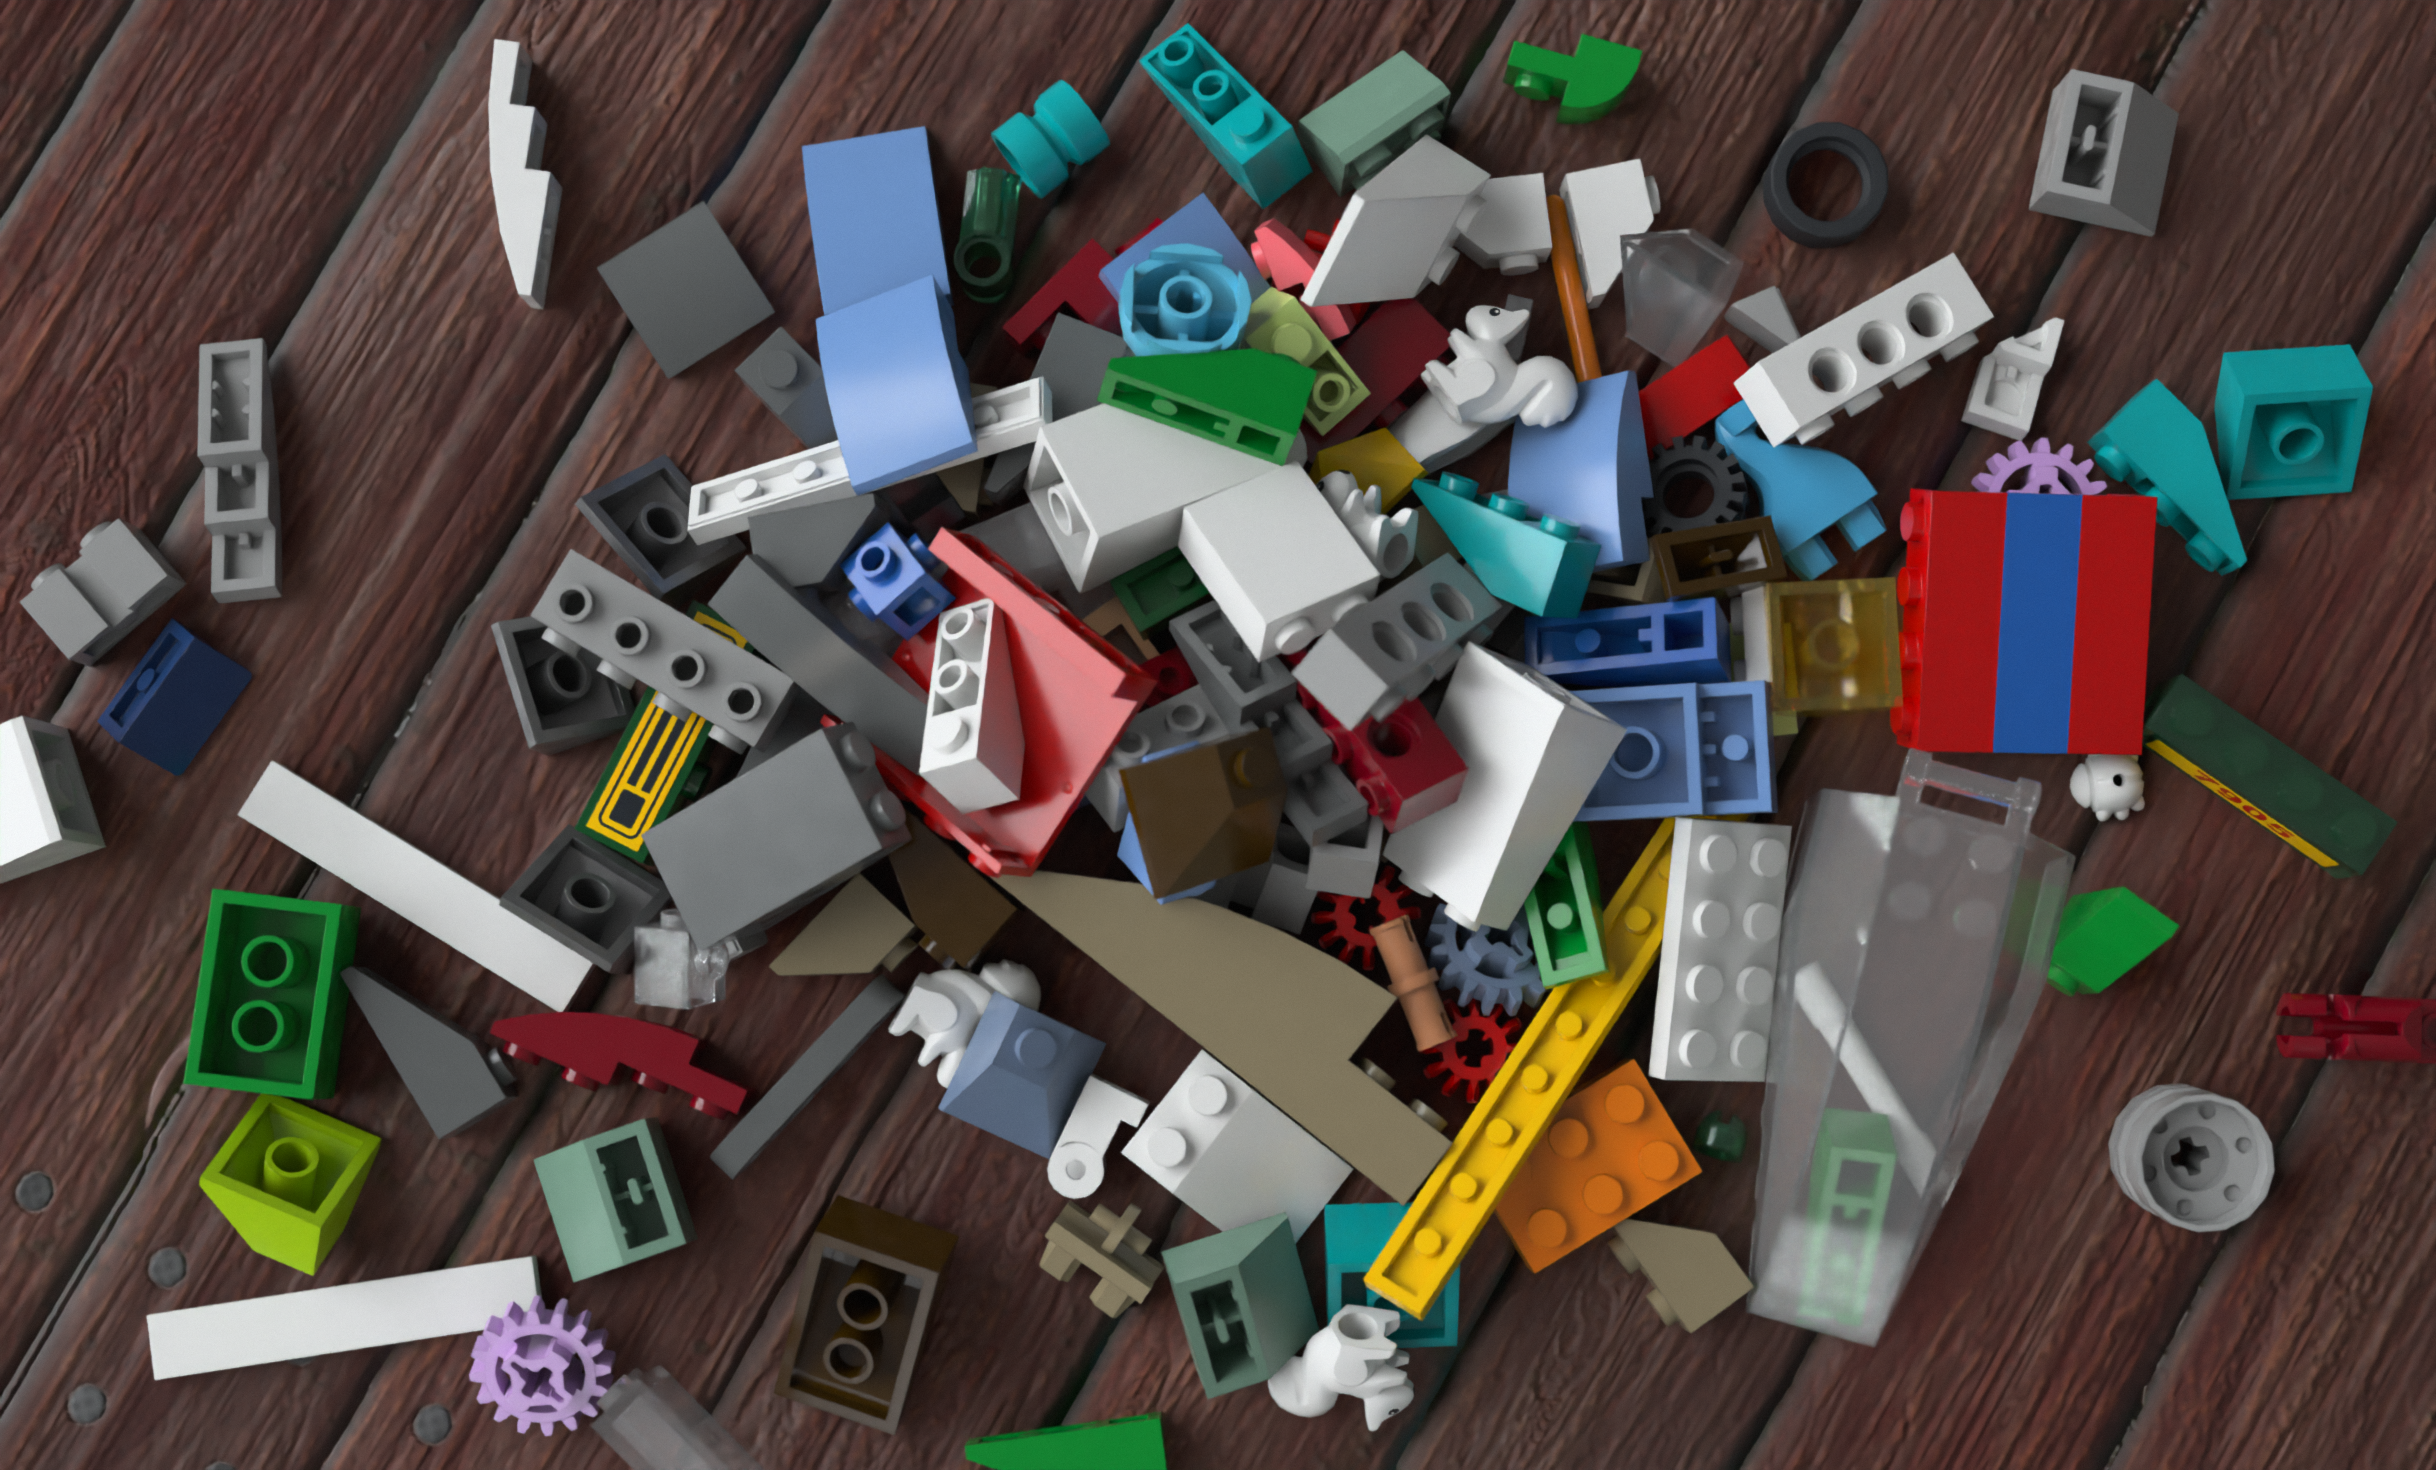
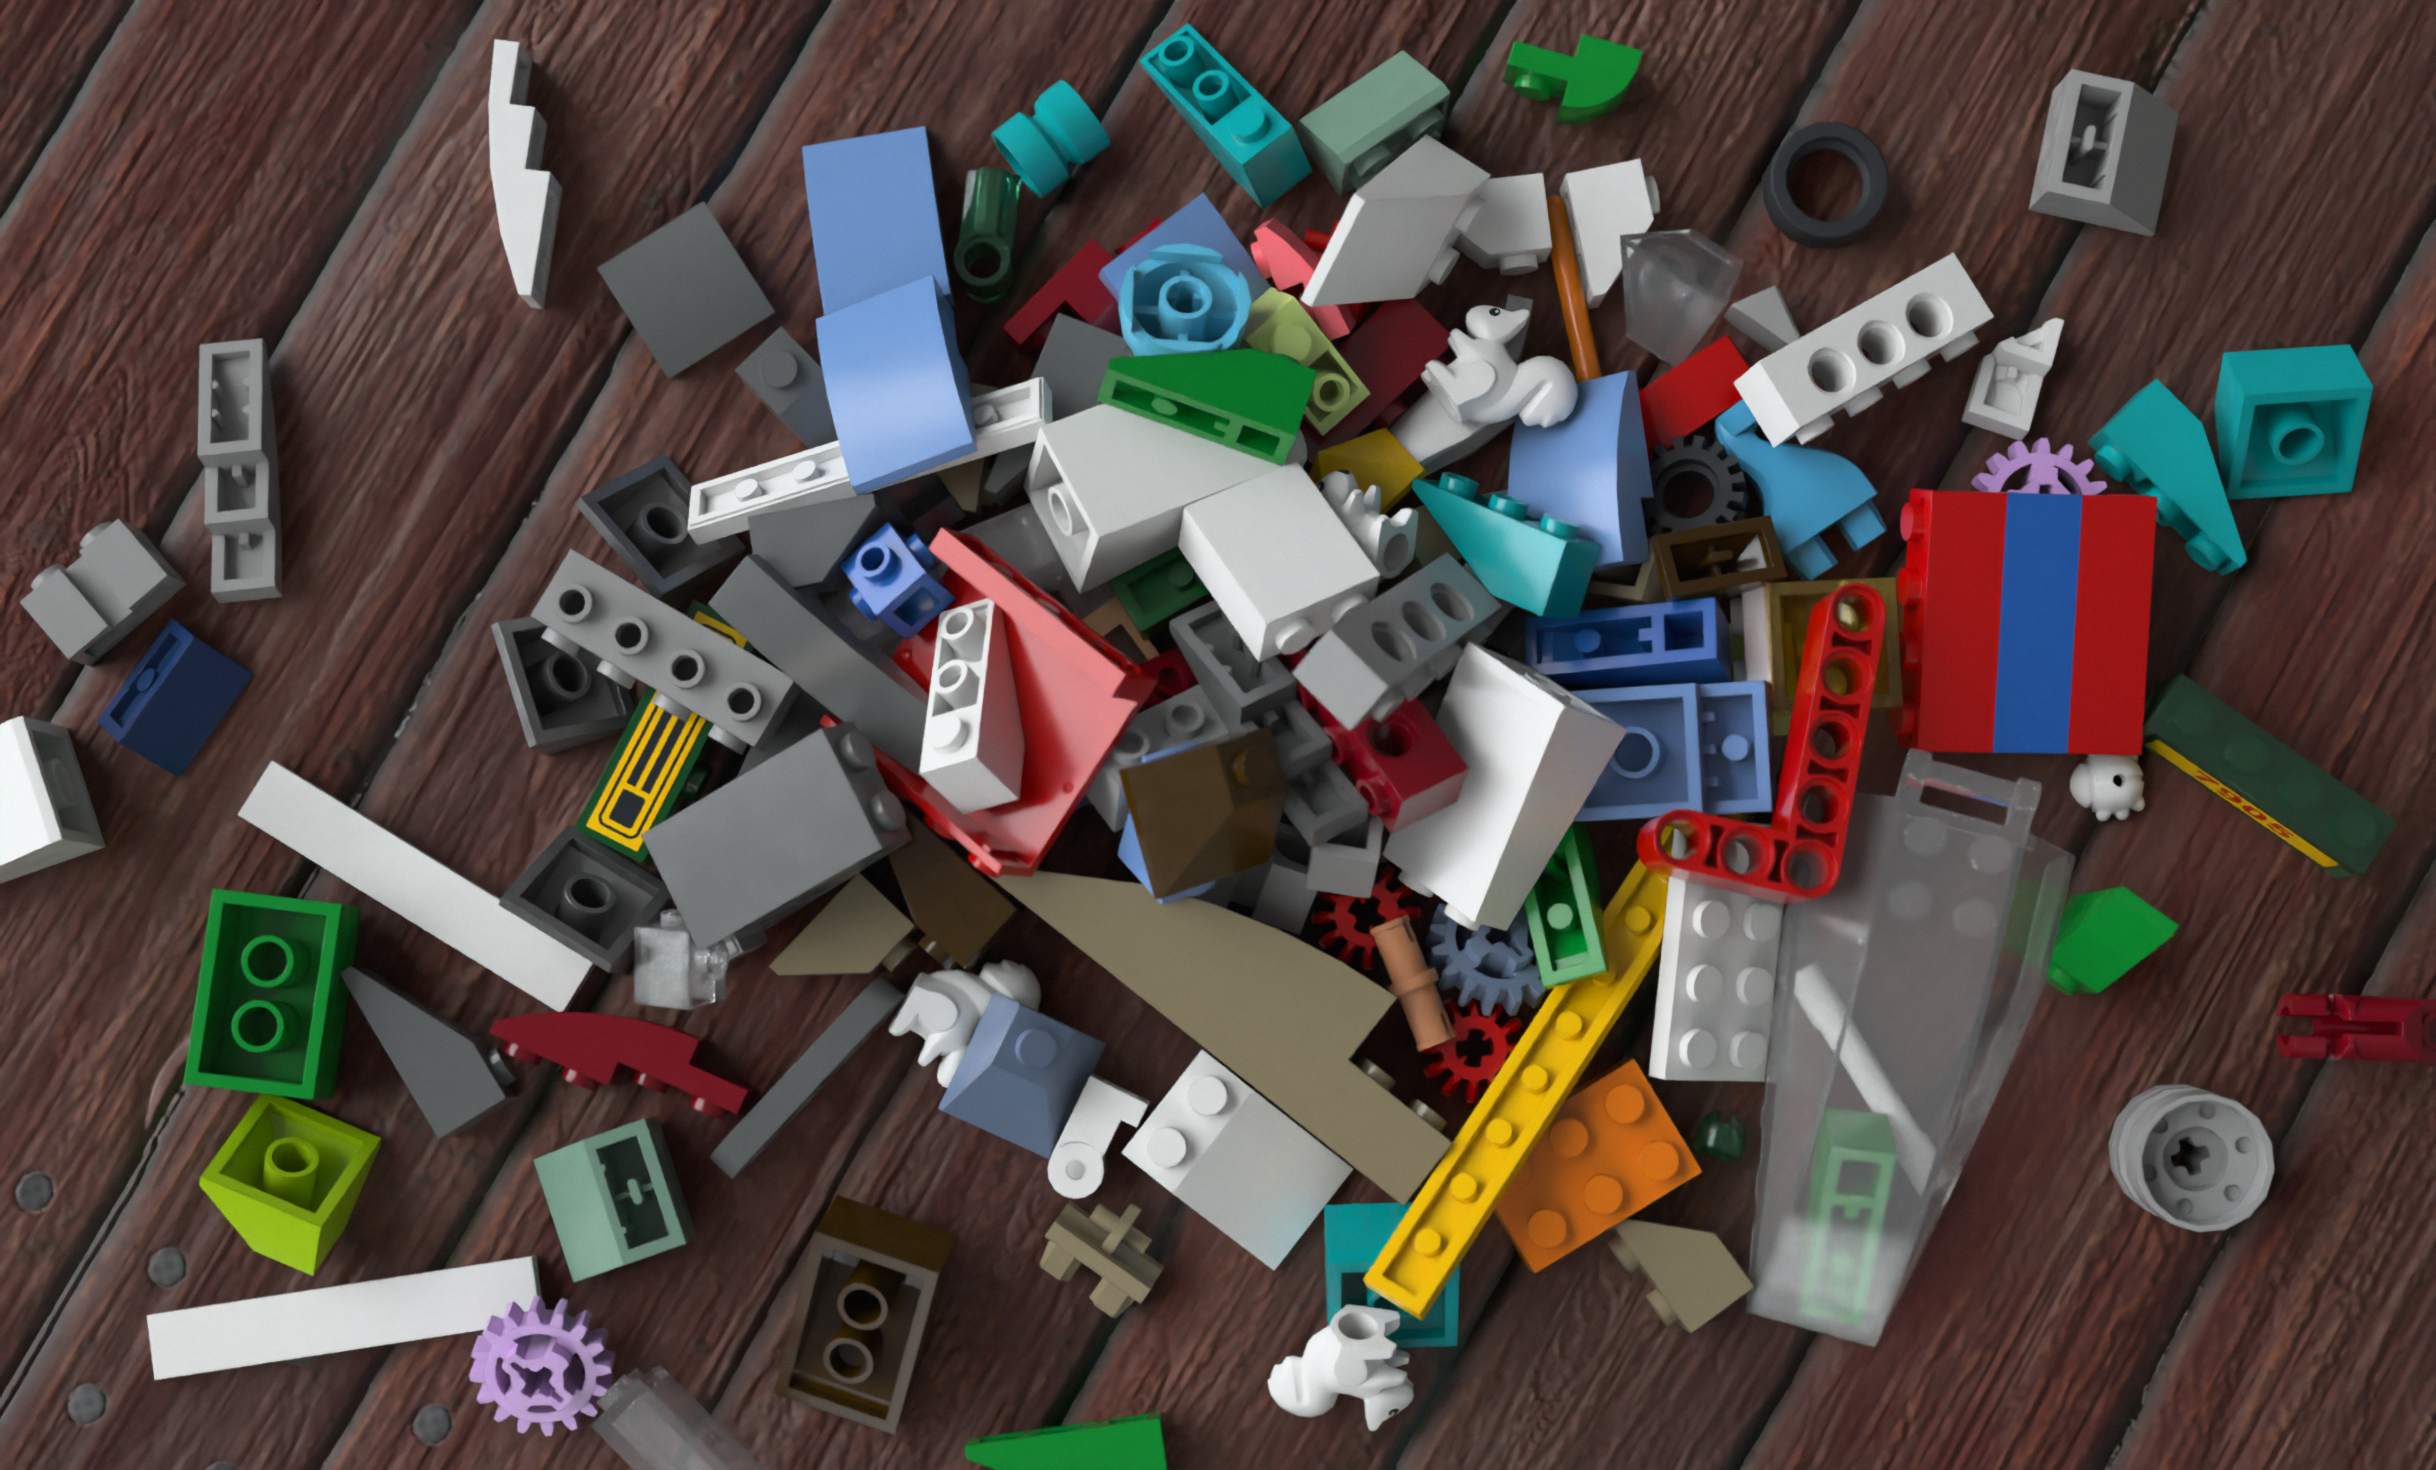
(1242, 1303): sand green slope -> none
(1802, 771): none -> red beam

